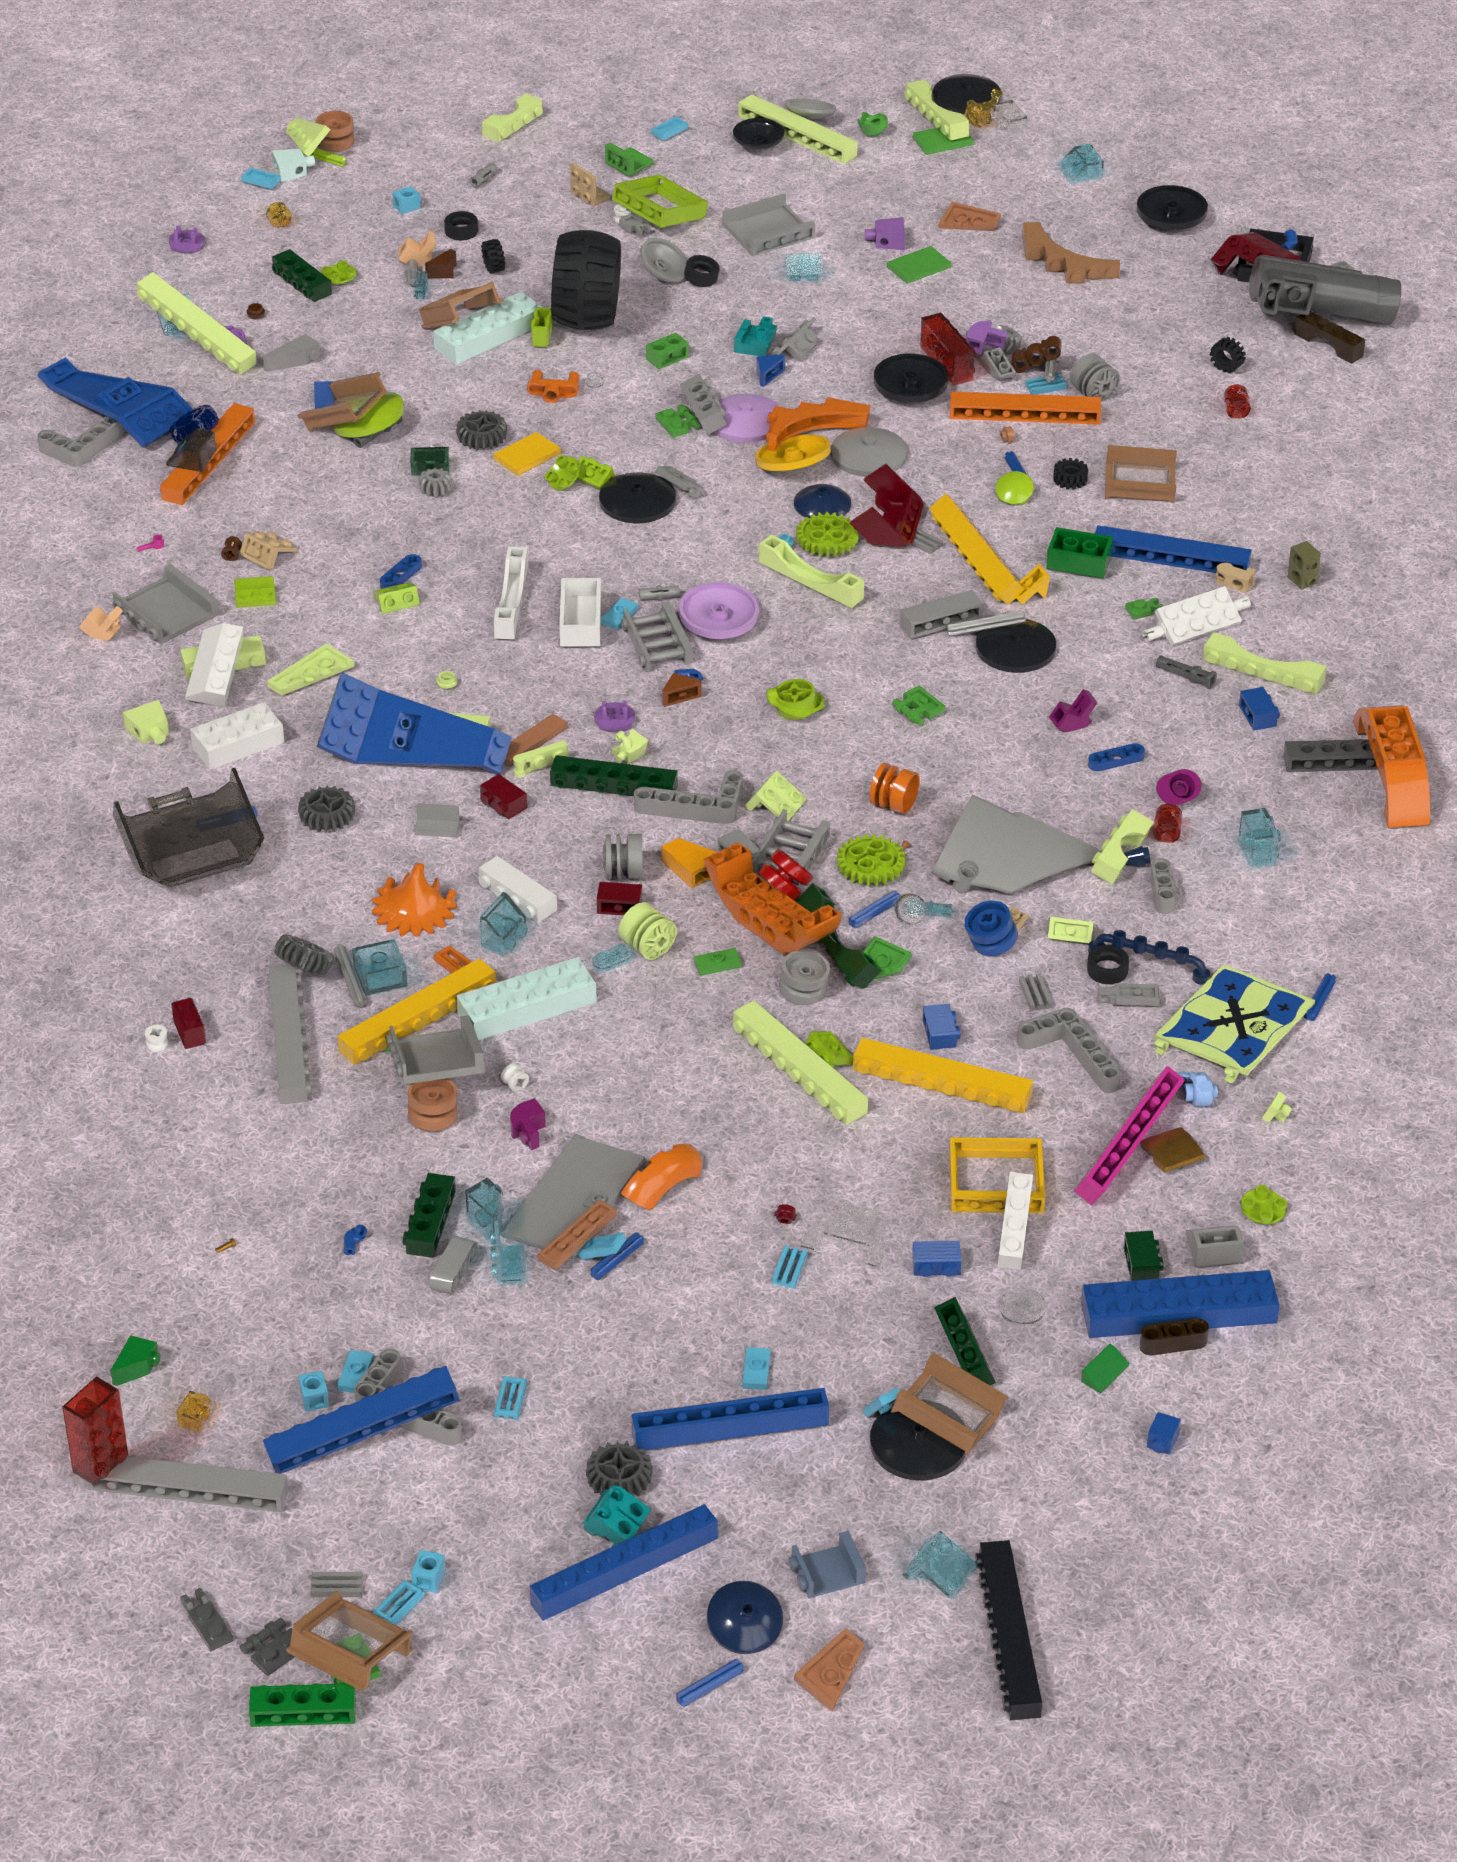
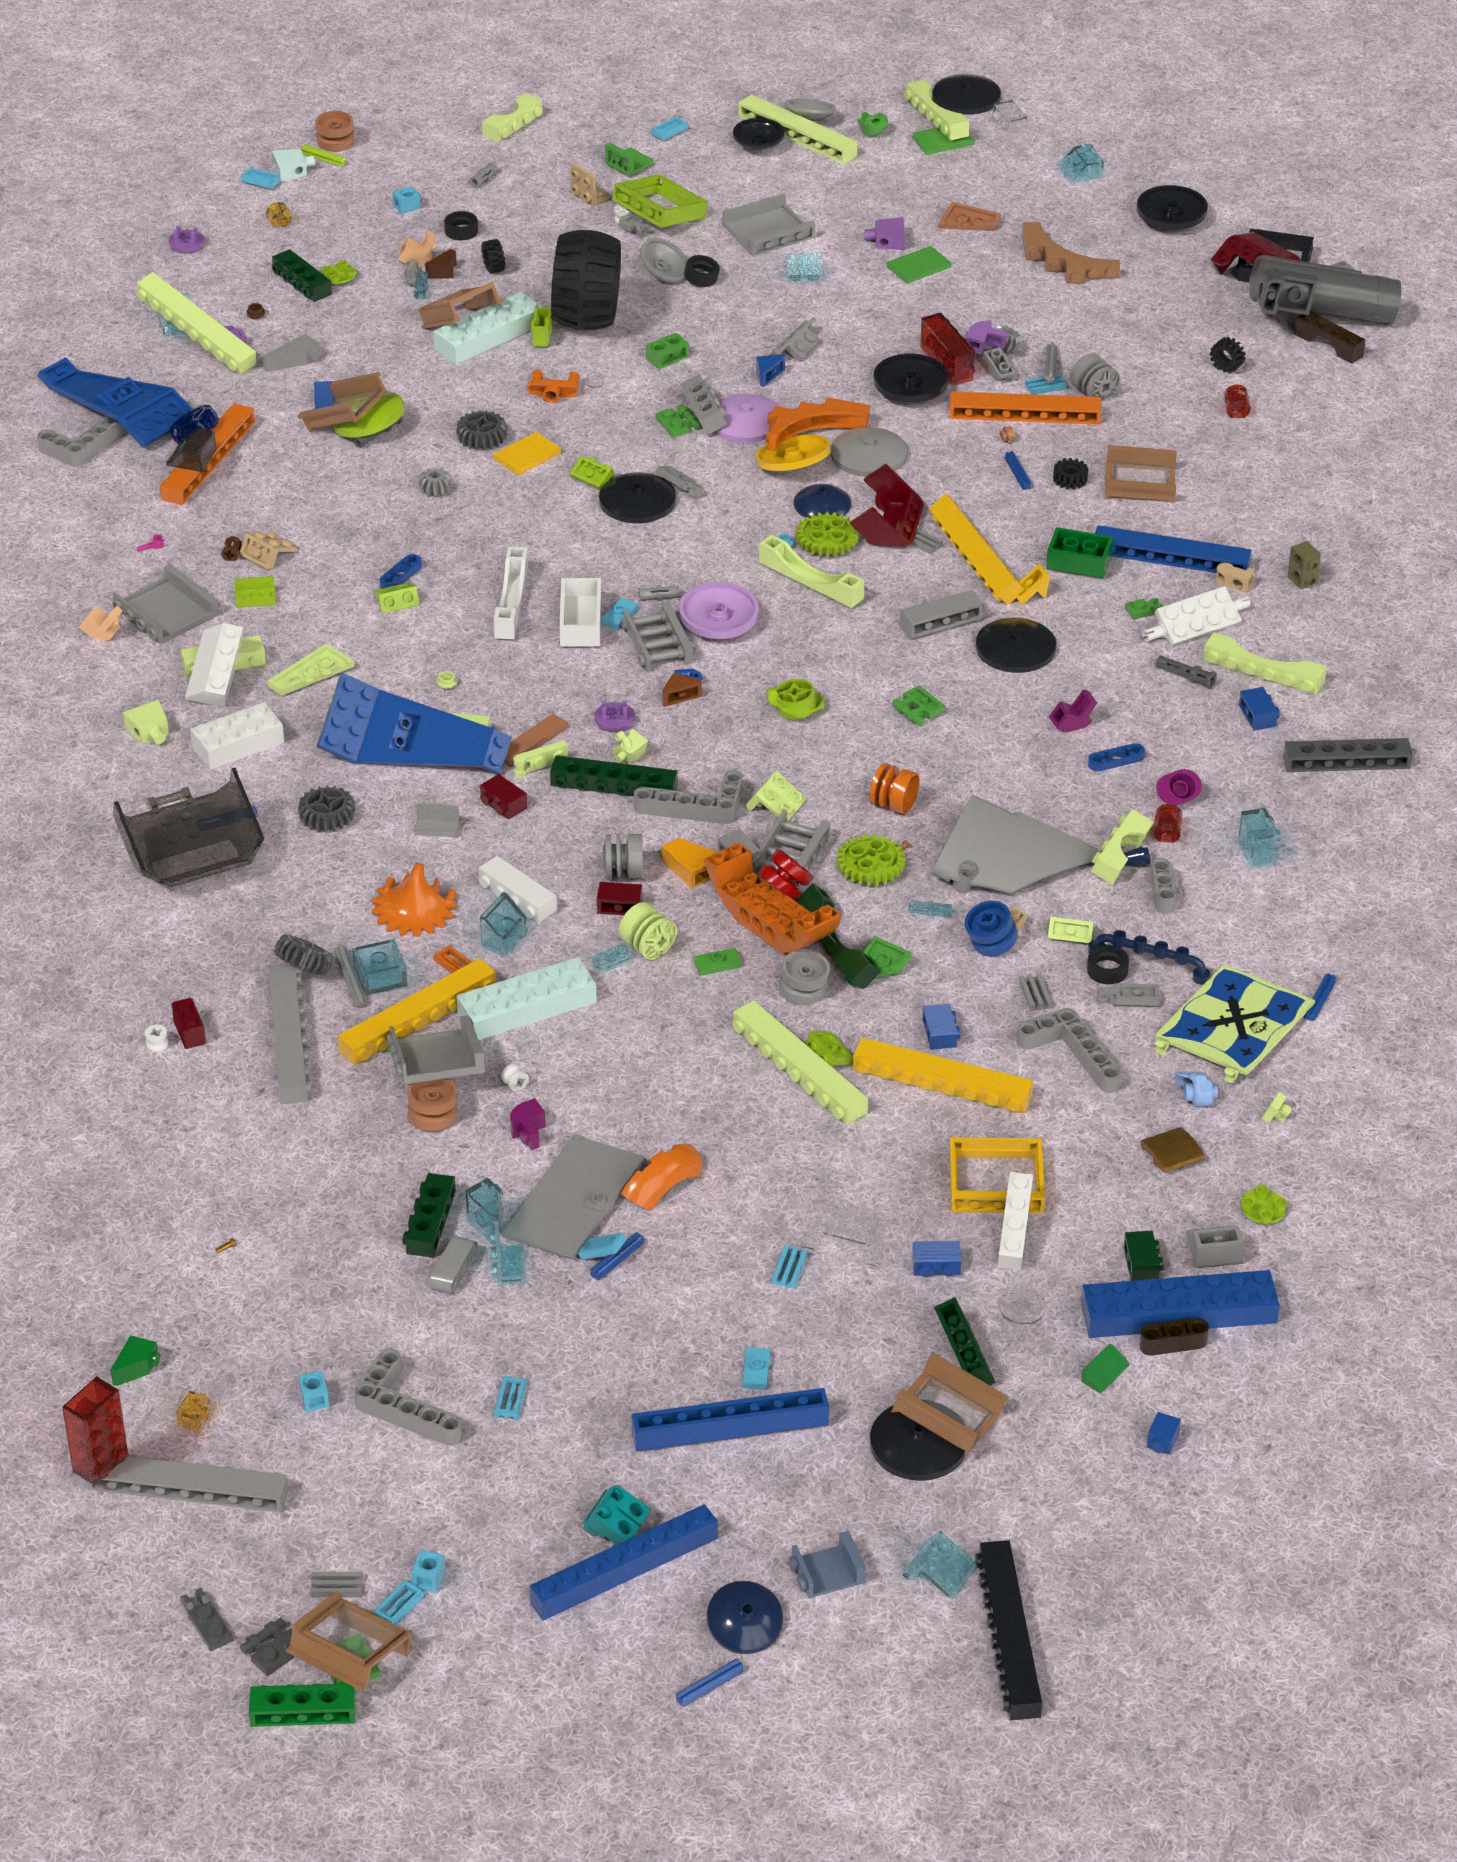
(306, 134): yellowish green wing -> none
(353, 1237): blue arm -> none
(355, 1367): medium azure plate -> none
(361, 1420): blue brick -> none
(428, 458): clear green brick -> none
(563, 472): lime dish -> none
(577, 1235): nougat tile -> none
(633, 1465): dark grey gear -> none
(755, 339): teal hips -> none
(785, 1213): dark red plate -> none
(831, 1668): nougat wing -> none
(873, 909): blue axle -> none
(882, 1403): medium azure plate -> none
(909, 909): clear hair -> none
(978, 113): clear yellow hair -> none
(986, 623): light grey axle -> none
(1014, 488): lime dish -> none
(1028, 357): reddish brown piece -> none
(1129, 1135): dark pink brick -> none
(1291, 239): blue arm -> none
(1398, 762): orange slope -> none

